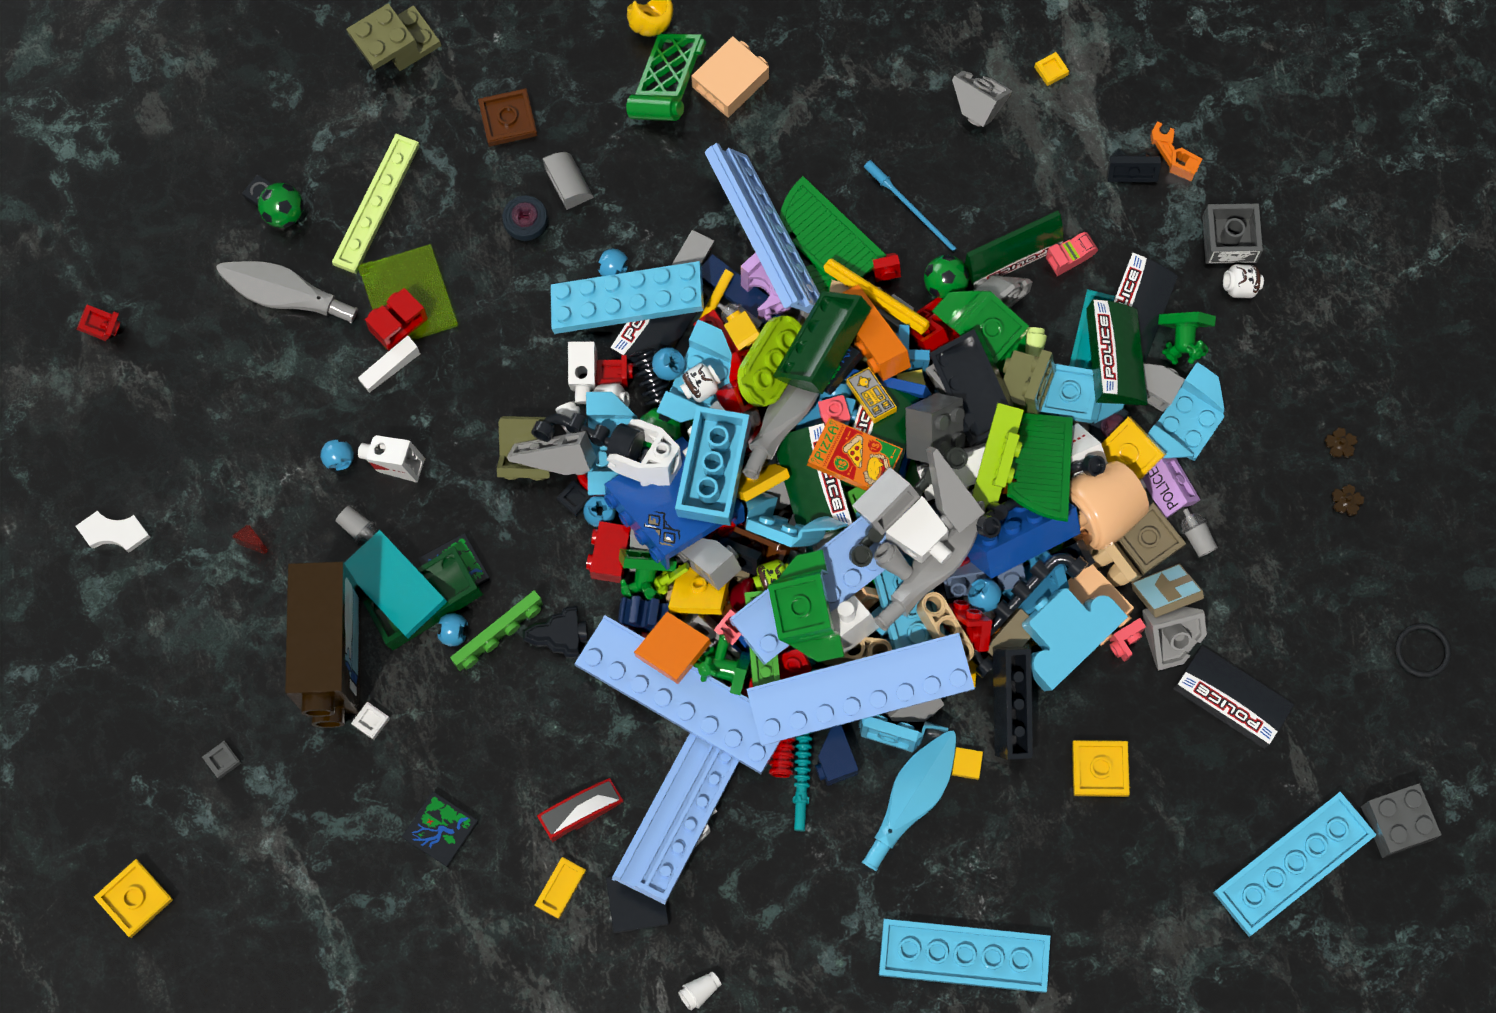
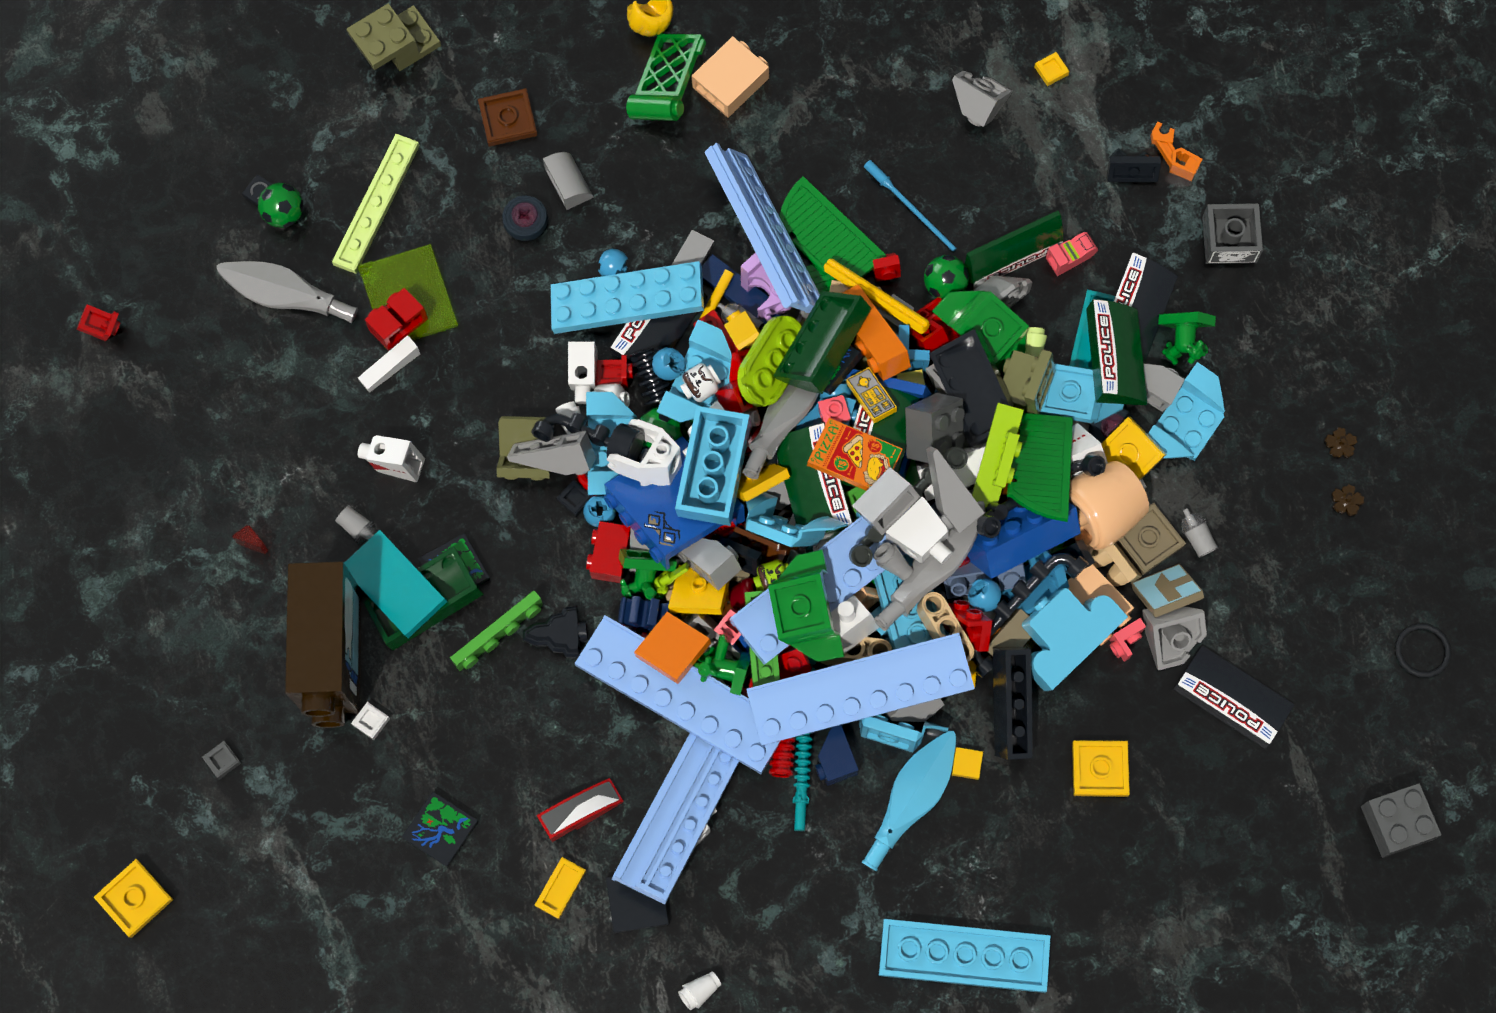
(101, 530): white tile -> none
(337, 455): dark azure piece -> none
(452, 629): dark azure piece -> none
(1170, 487): lavender panel -> none
(1243, 281): white head -> none
(1294, 864): medium azure plate -> none

